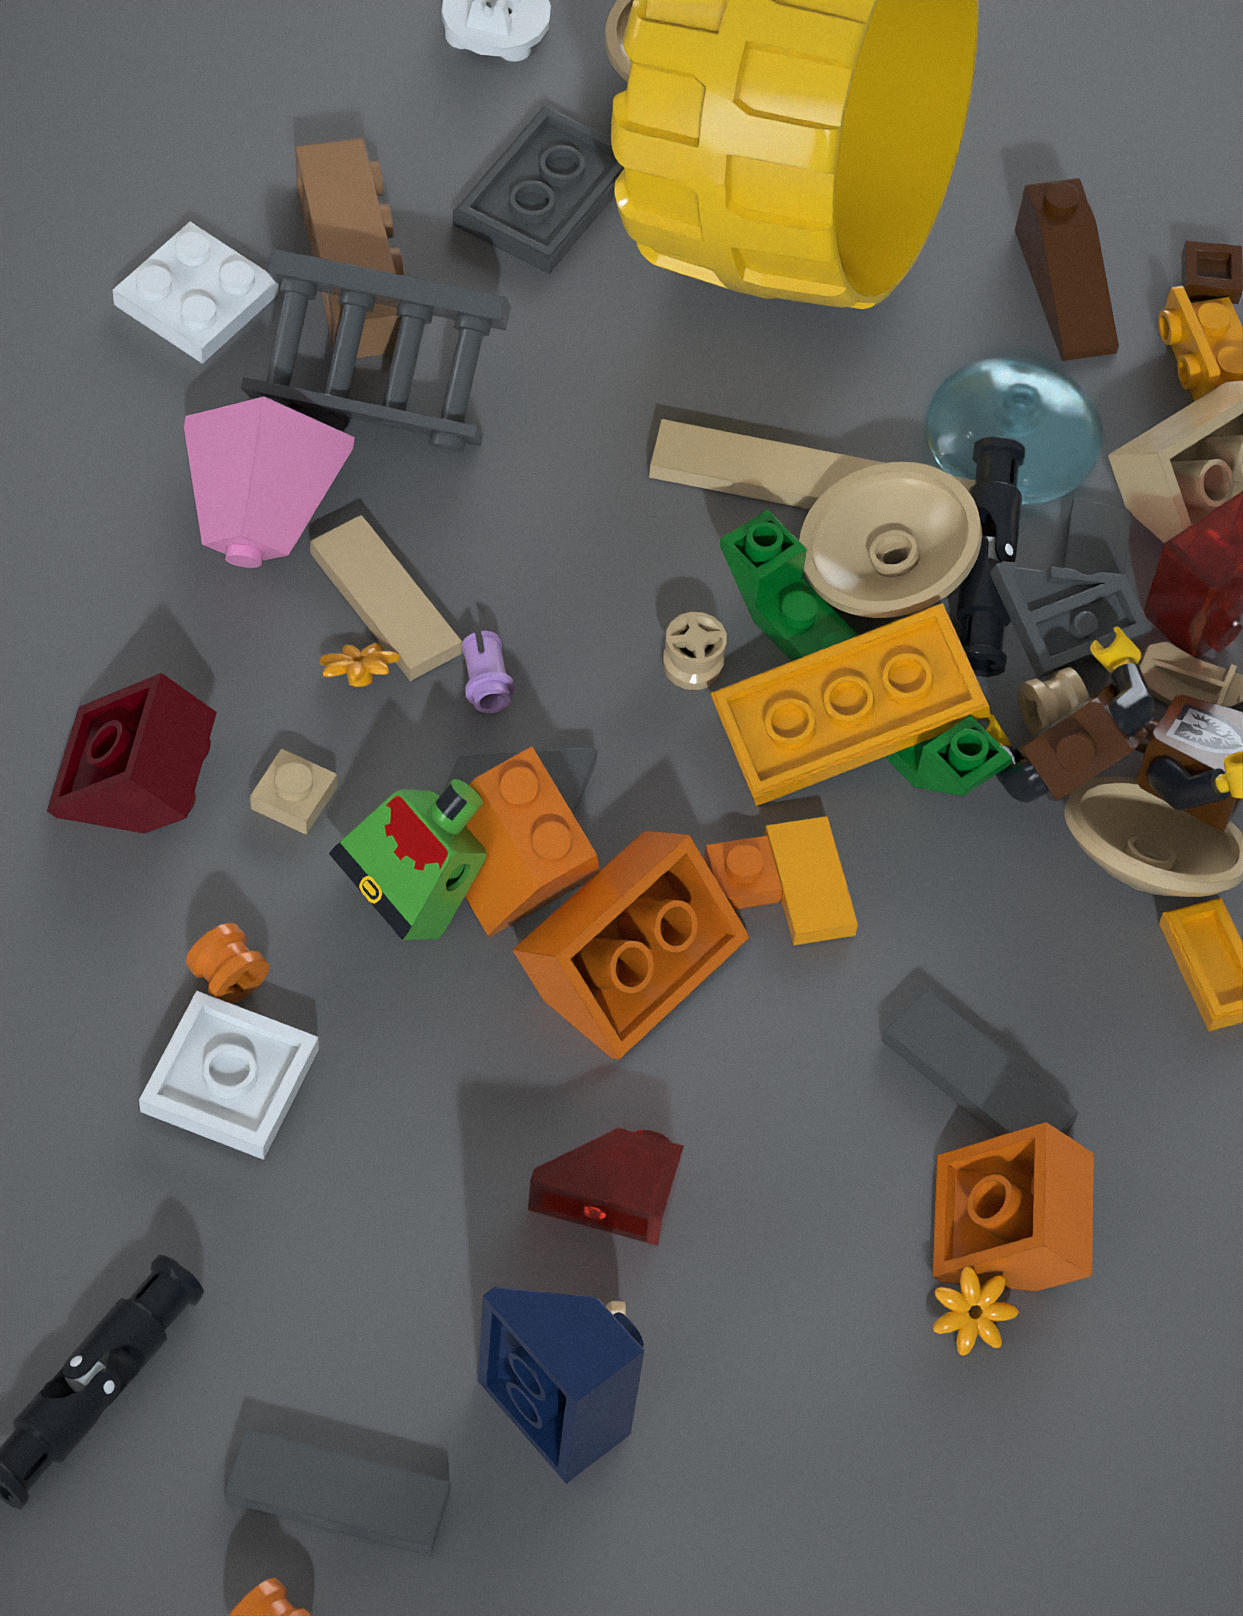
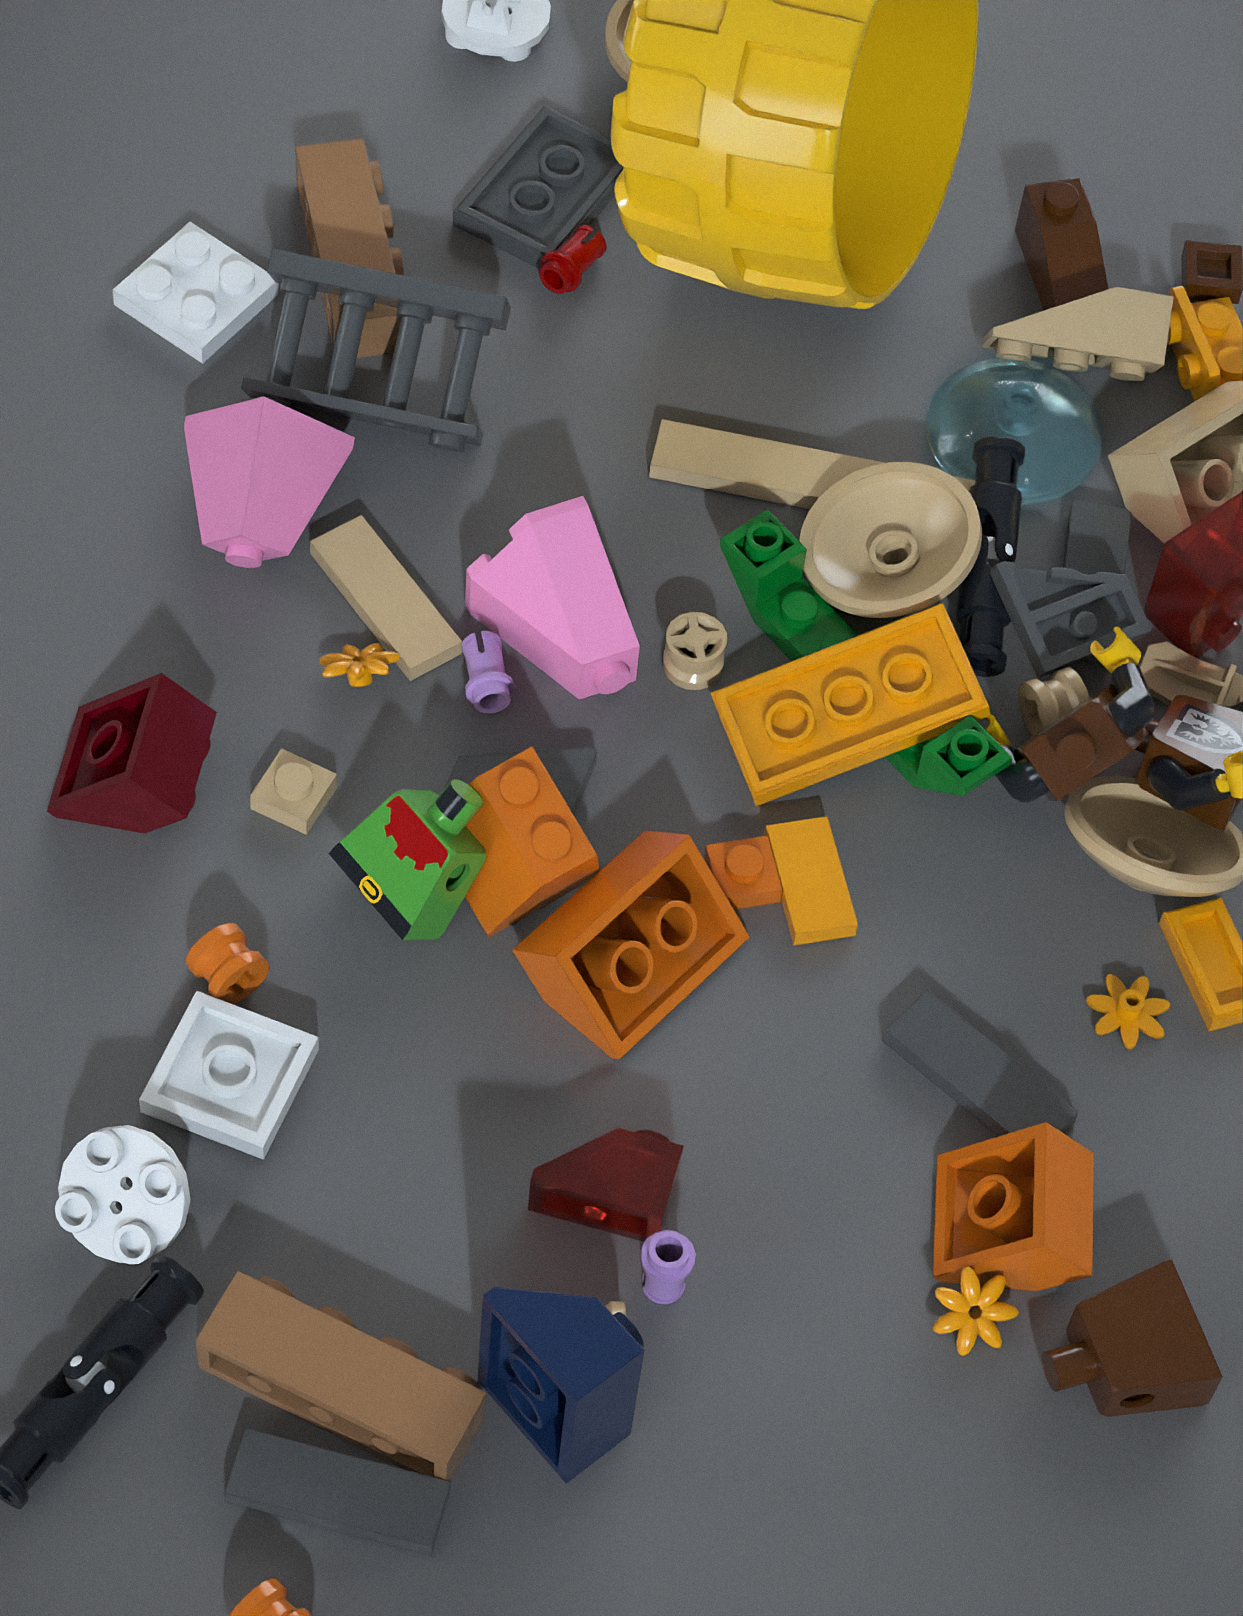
(96, 1178): none -> white plate
(341, 1377): none -> medium nougat brick
(558, 601): none -> bright pink slope
(563, 269): none -> red pin
(667, 1261): none -> lavender pin
(1107, 330): none -> tan slope
(1128, 1010): none -> light orange plant
(1137, 1348): none -> reddish brown torso

